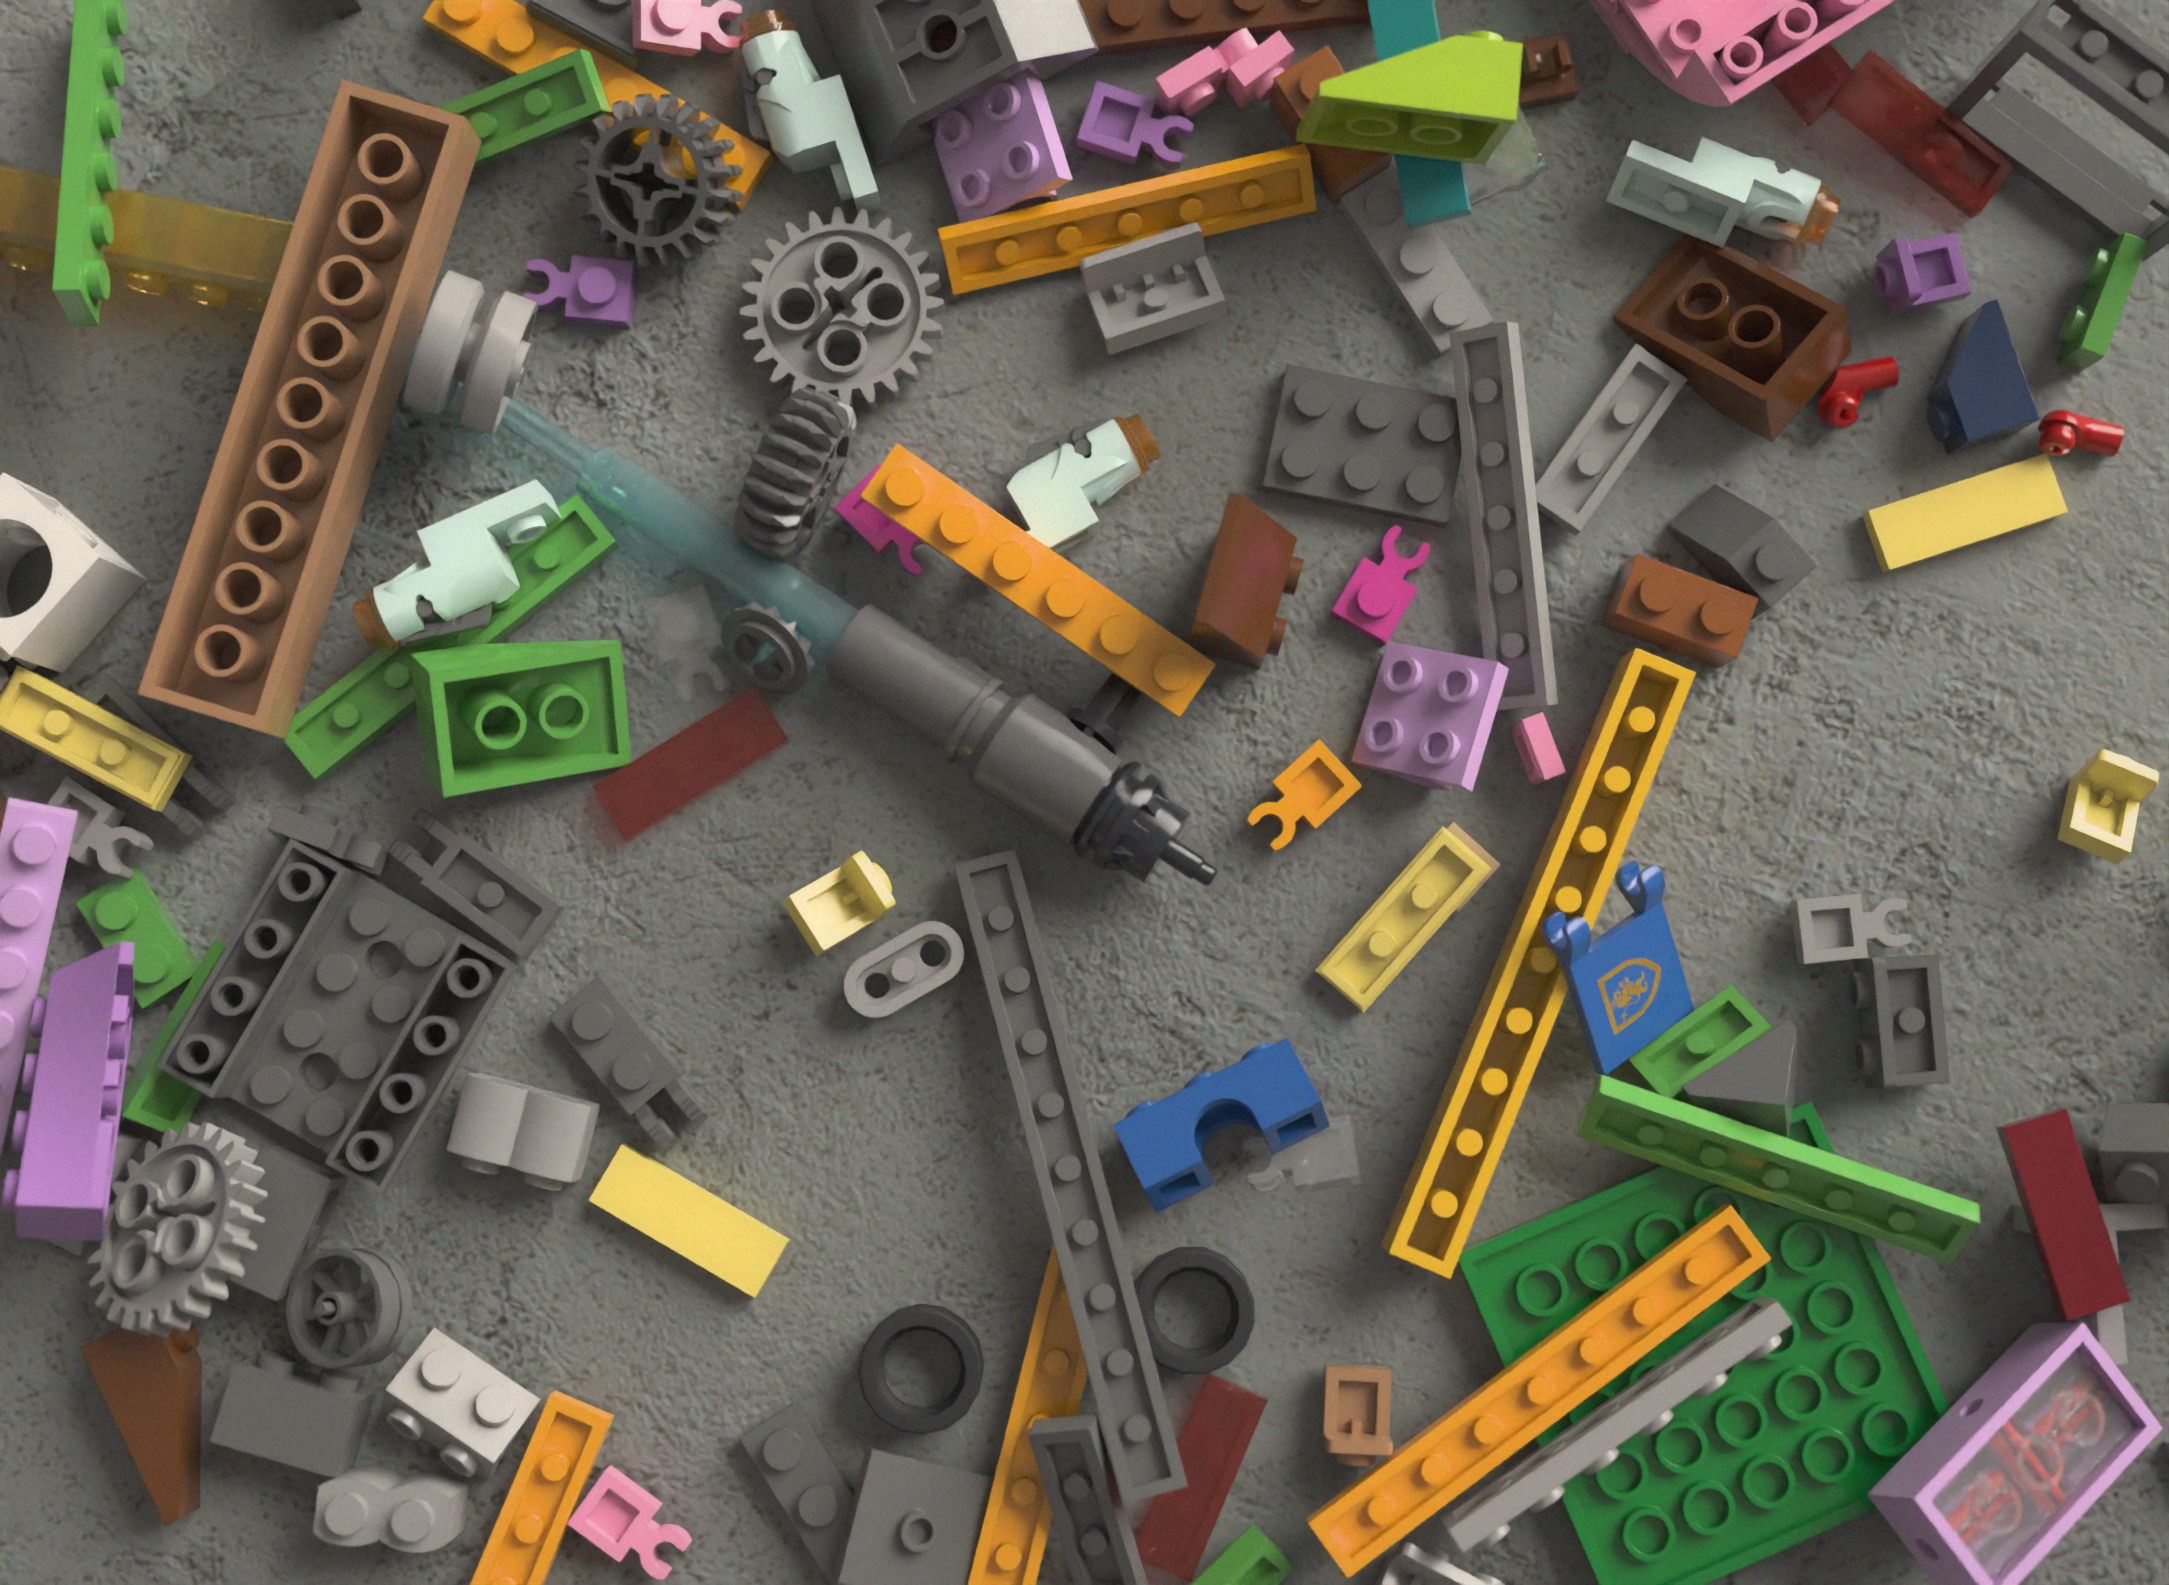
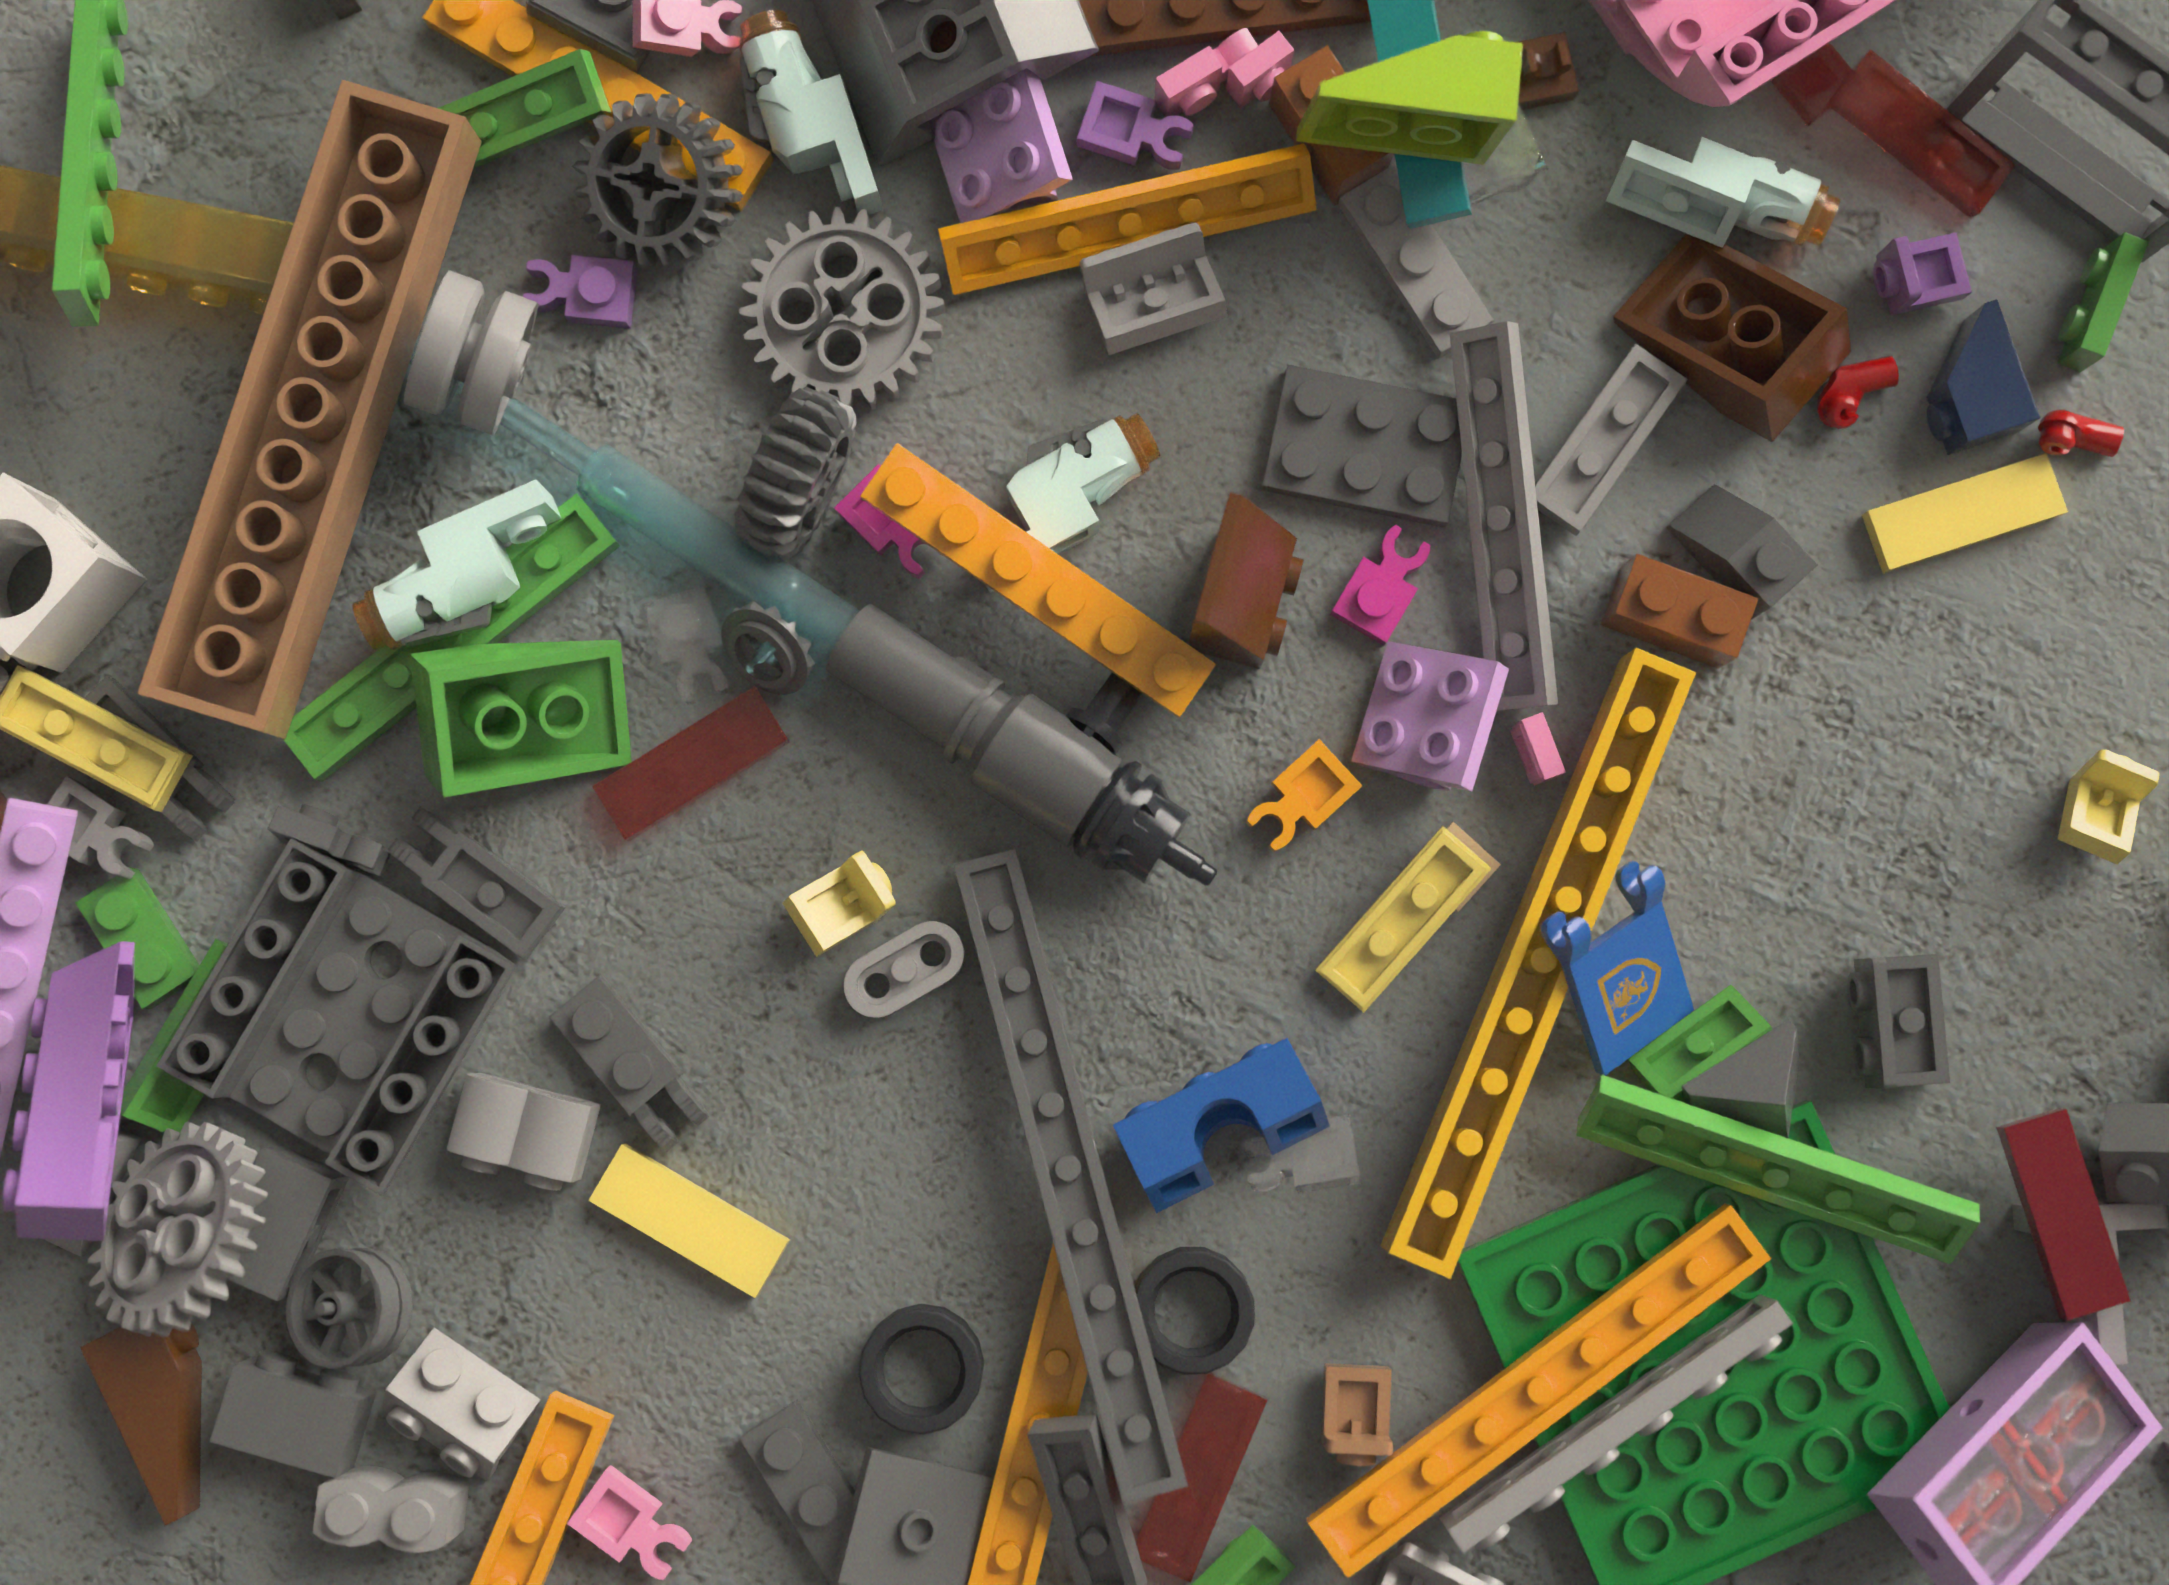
(1838, 927): light grey plate -> none

